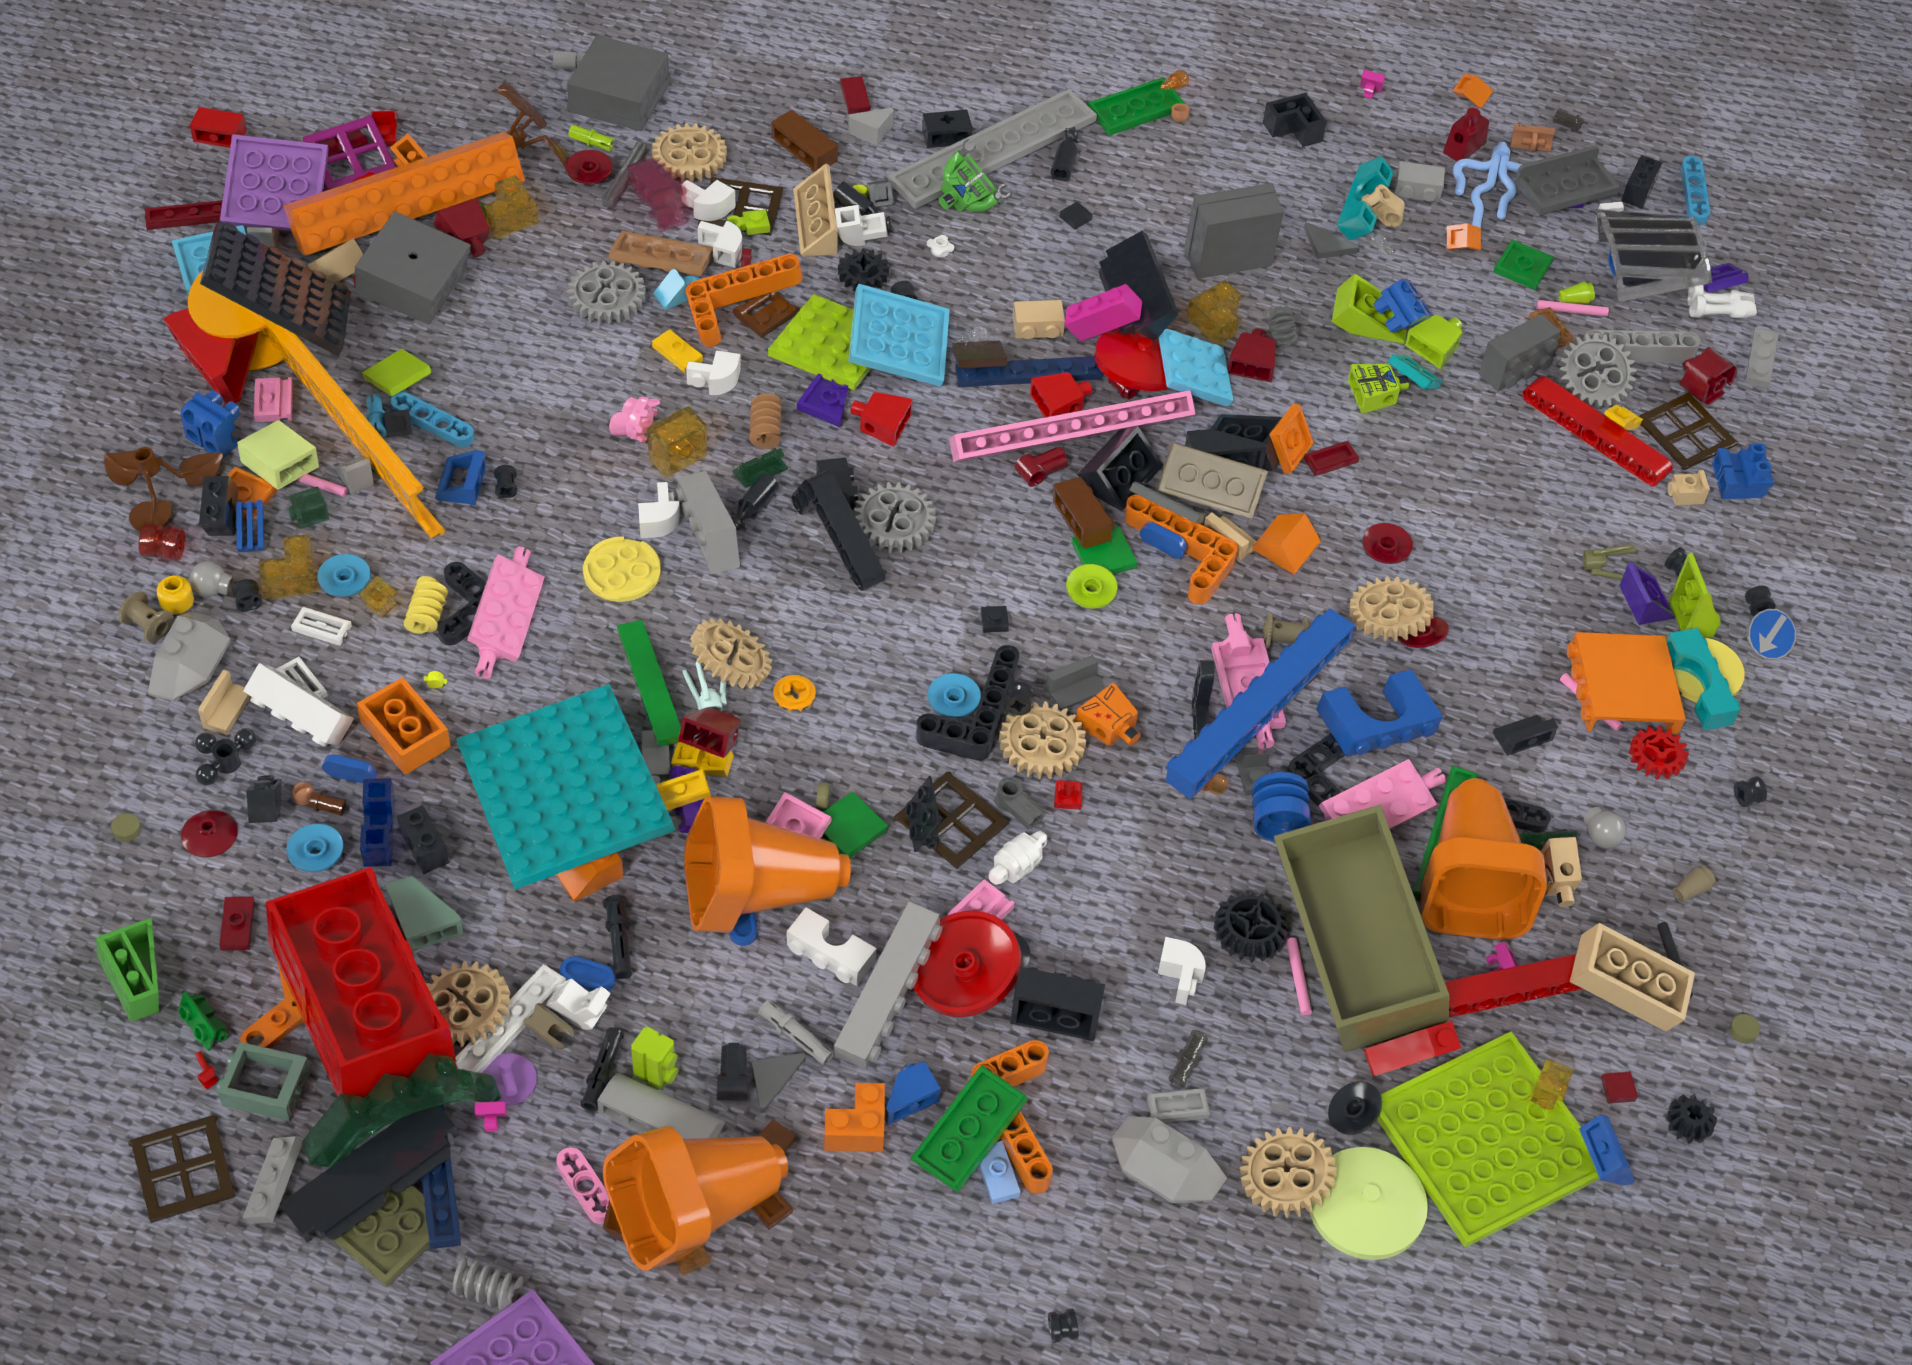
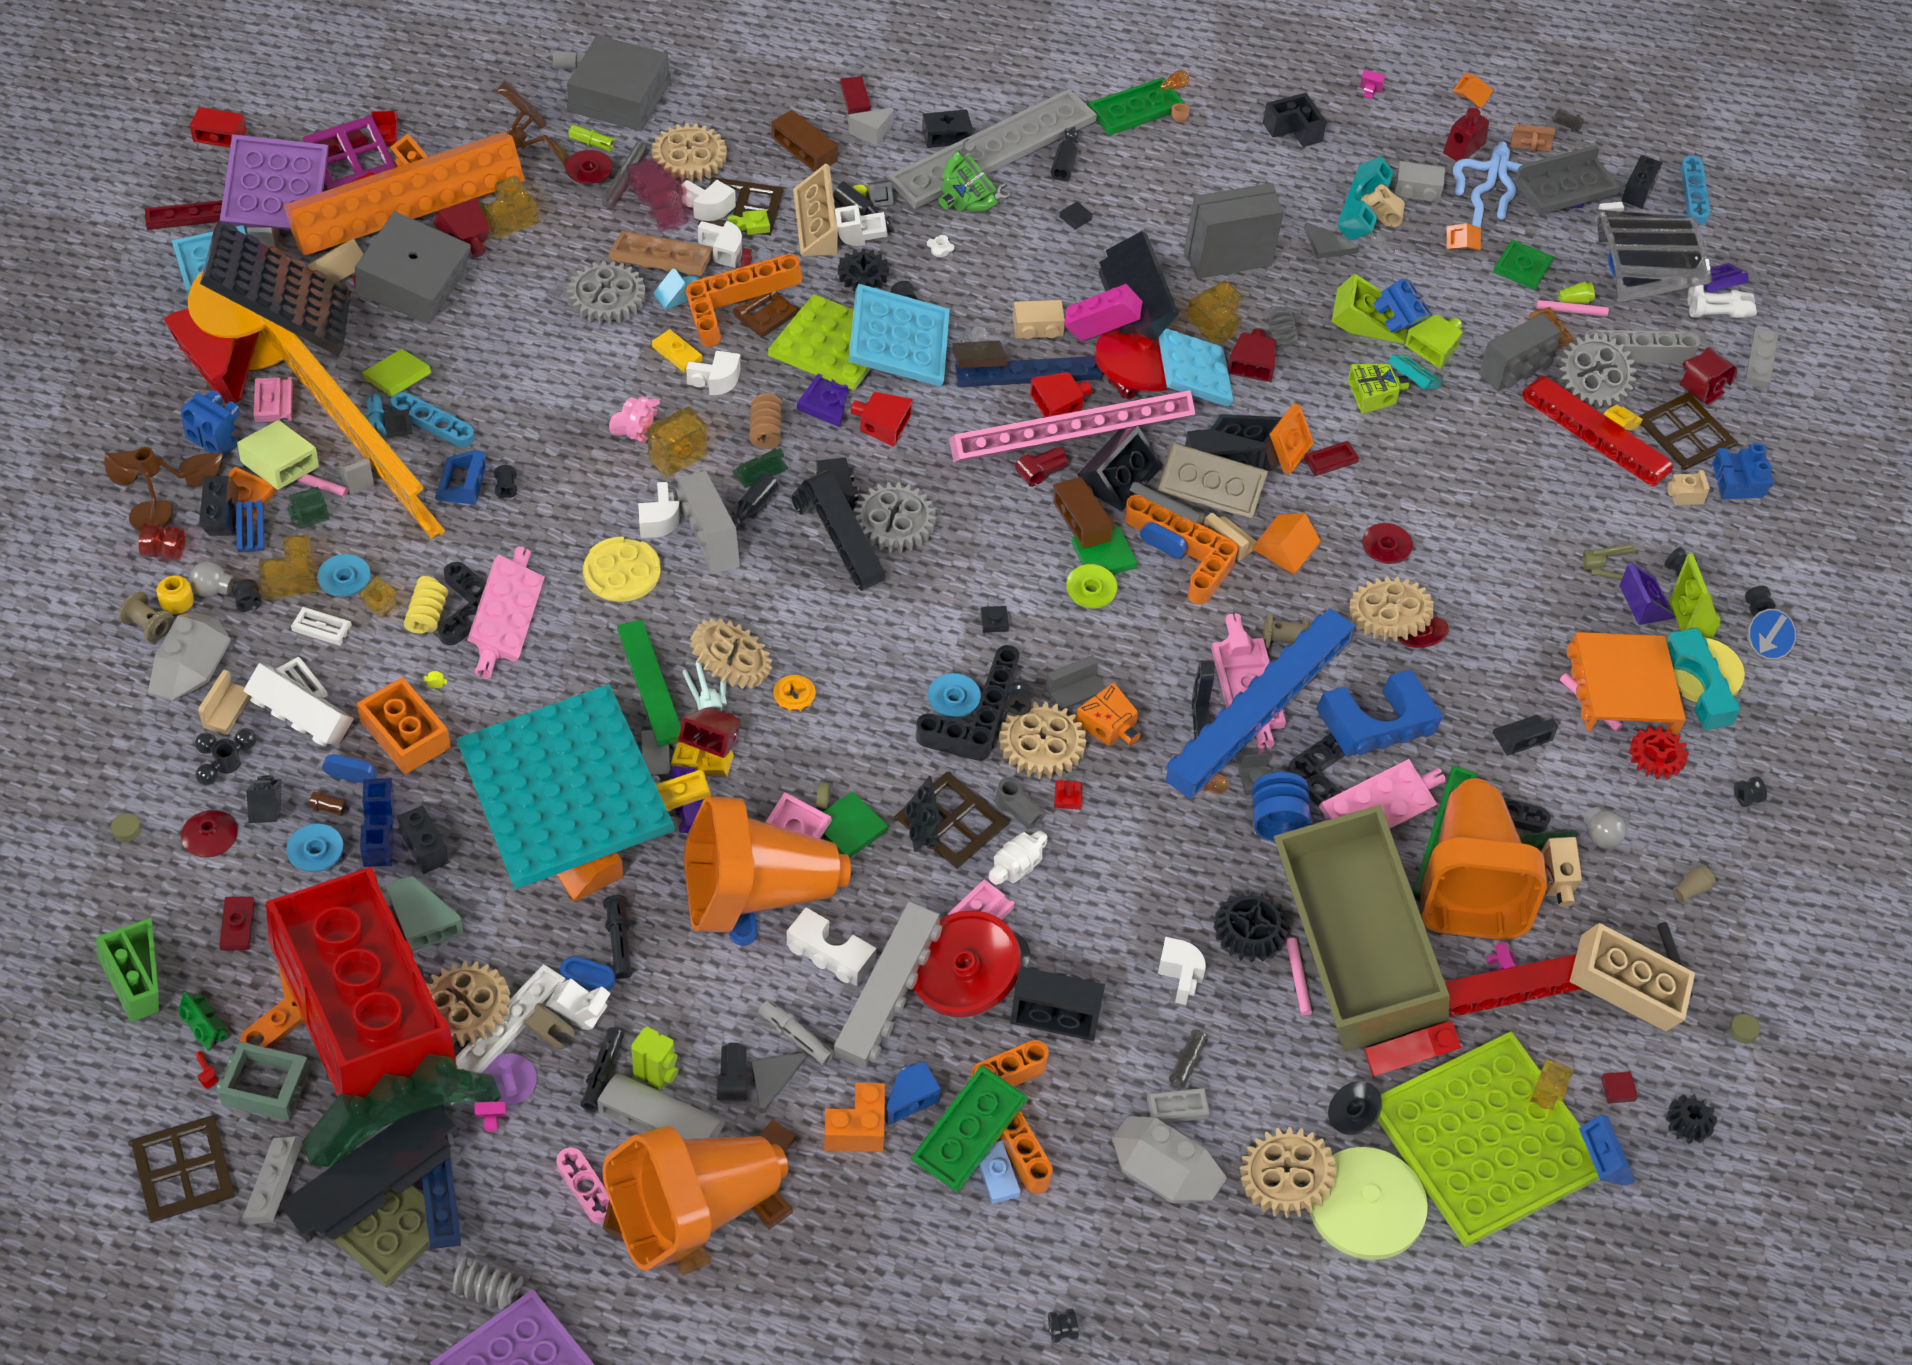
(302, 792): nougat hinge -> none

